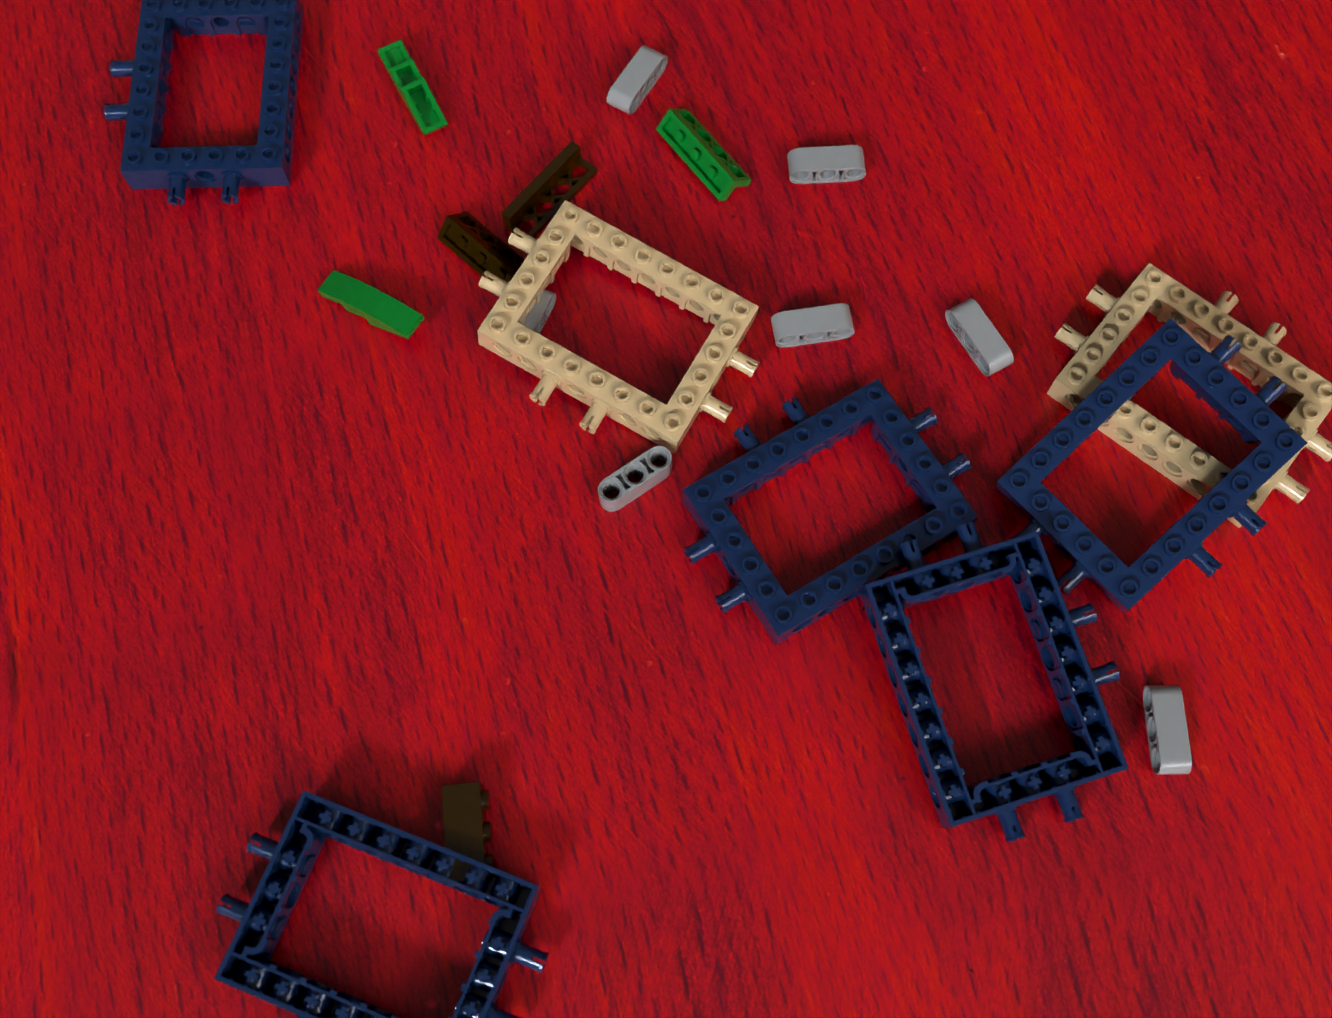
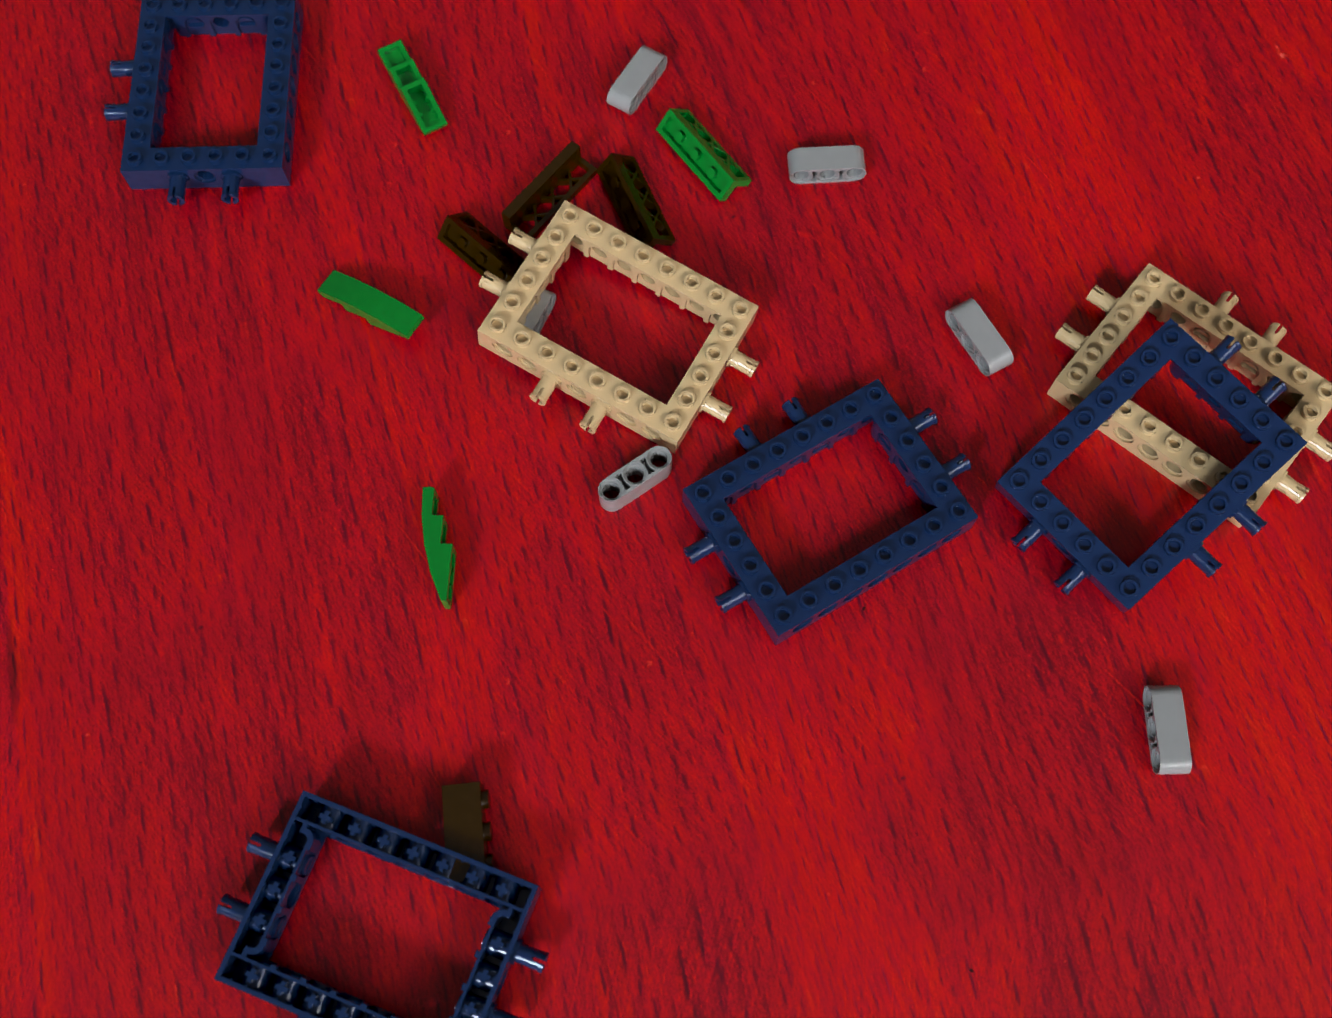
(440, 555): none -> green slope
(632, 203): none -> dark brown fence
(812, 325): light grey beam -> none
(1054, 633): dark blue brick -> none

